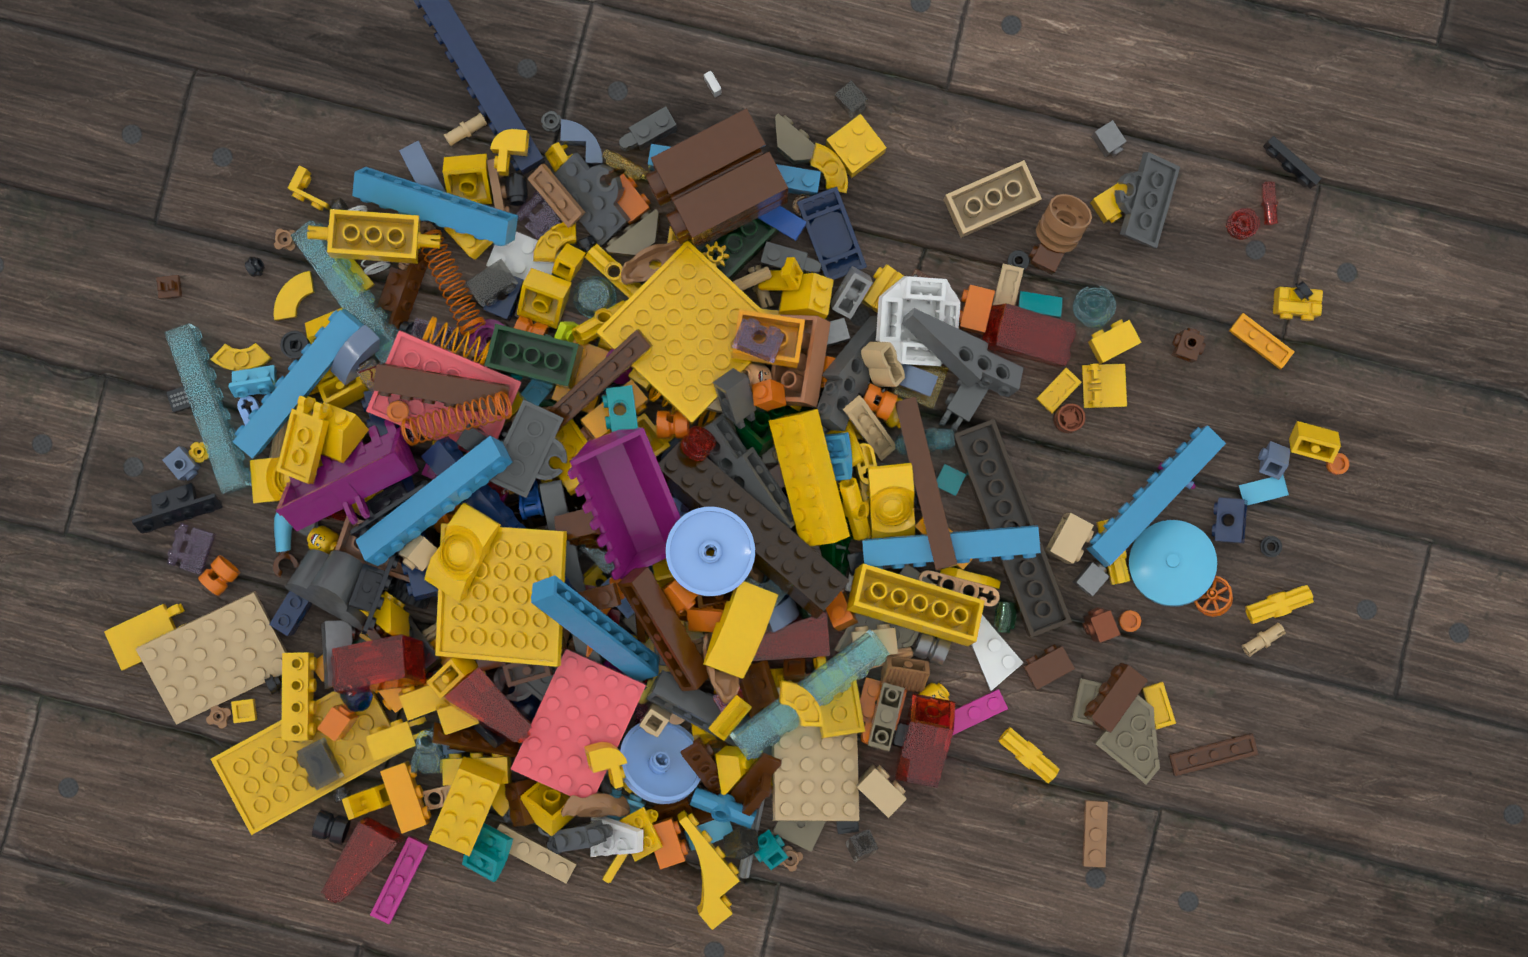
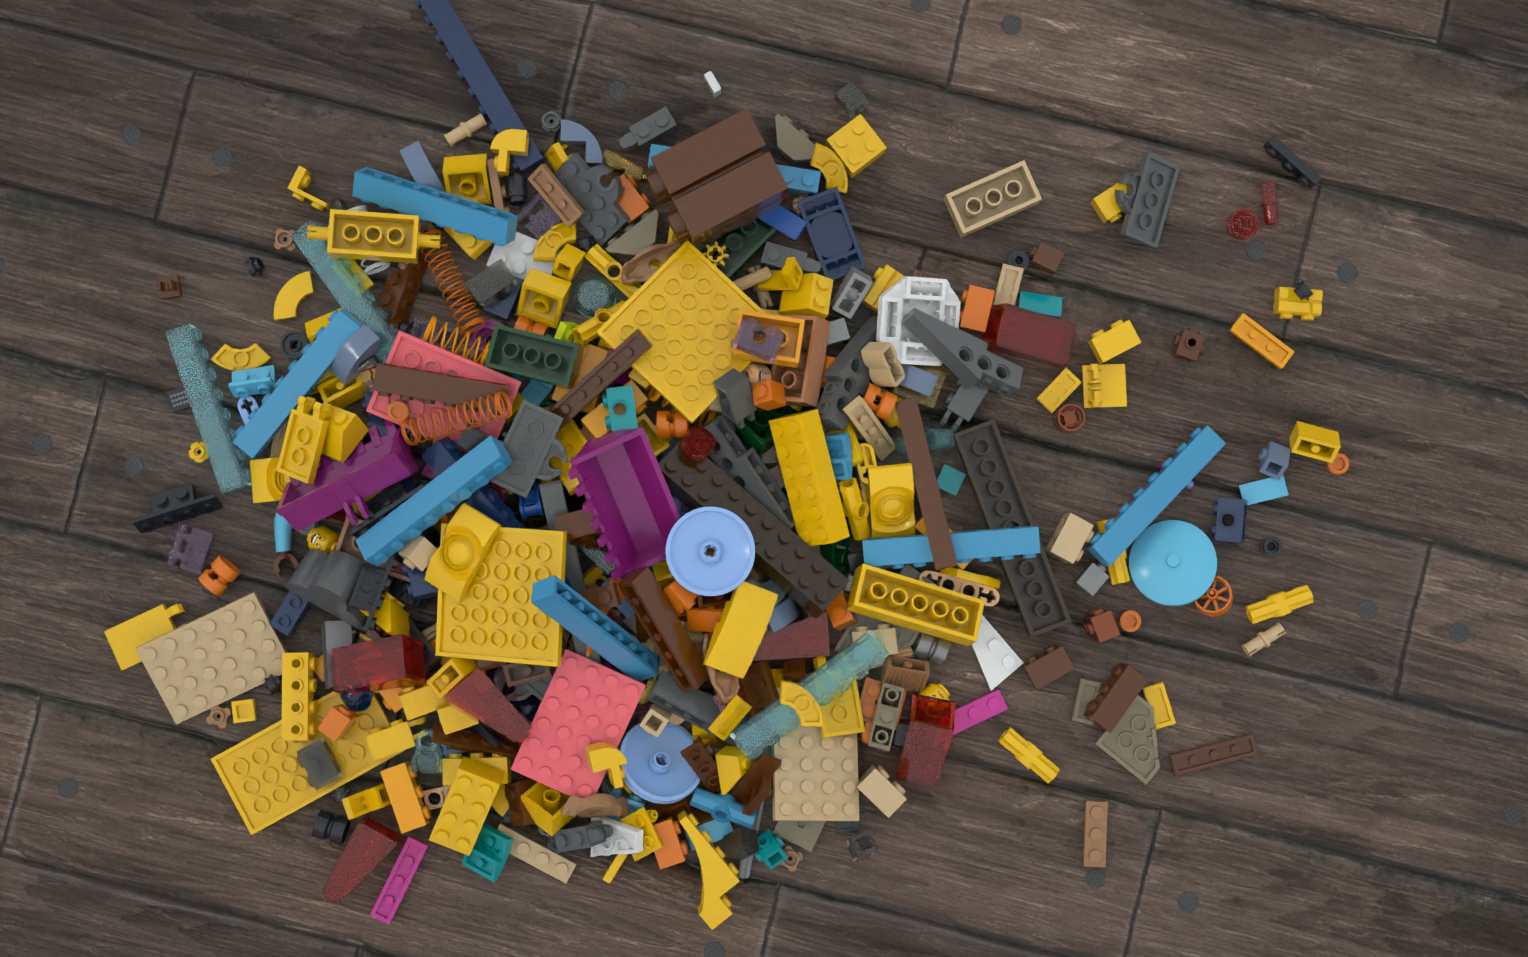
(182, 464): sand blue brick -> none
(1005, 617): clear green brick -> none
(1063, 223): medium nougat wheel -> none
(1094, 306): clear light blue cone -> none
(1109, 139): flat silver brick -> none

